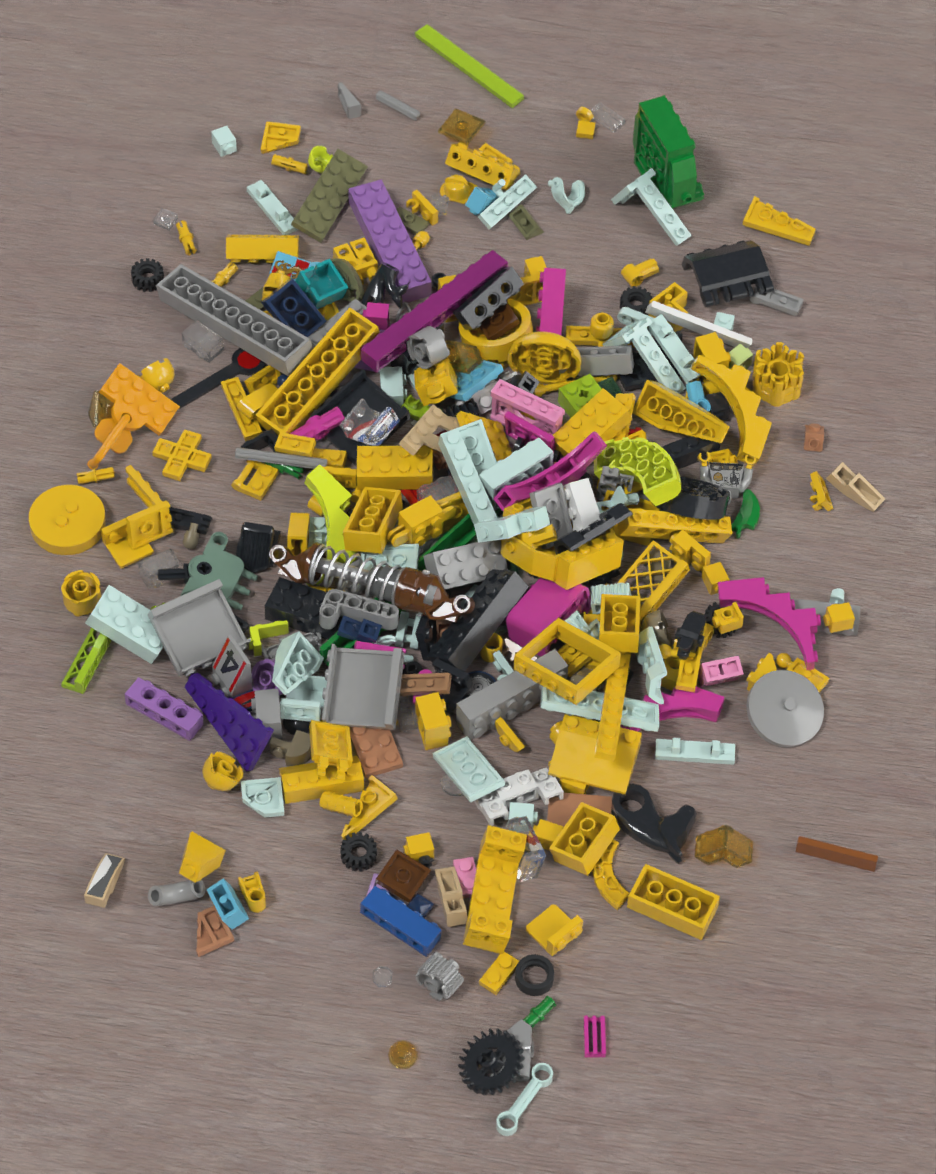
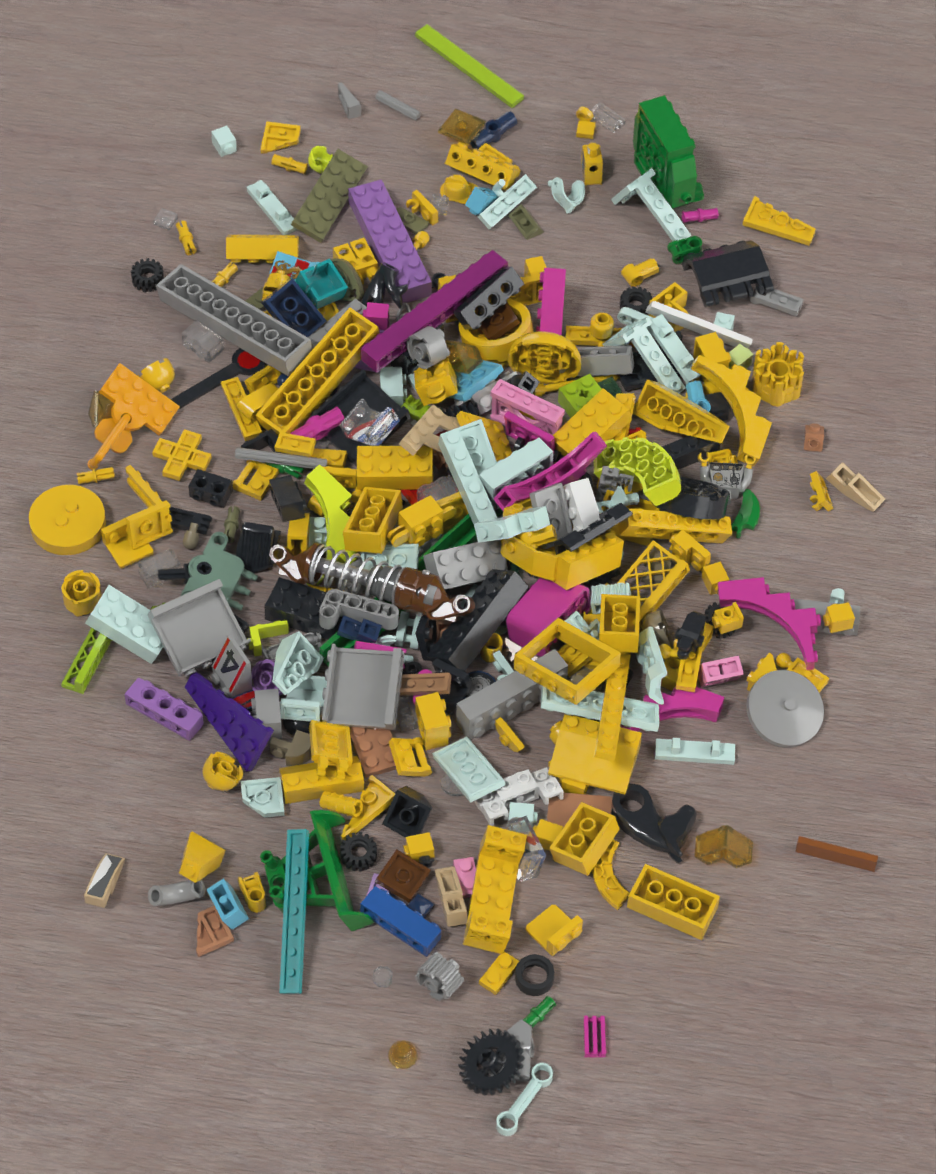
(210, 488): none -> black brick
(231, 523): none -> olive pin
(287, 498): none -> black brick
(294, 911): none -> teal plate
(322, 834): none -> green piece
(404, 758): none -> yellow plate
(407, 812): none -> black slope
(494, 130): none -> dark blue piece
(590, 157): none -> yellow torso
(682, 247): none -> green piece
(699, 215): none -> dark pink pin

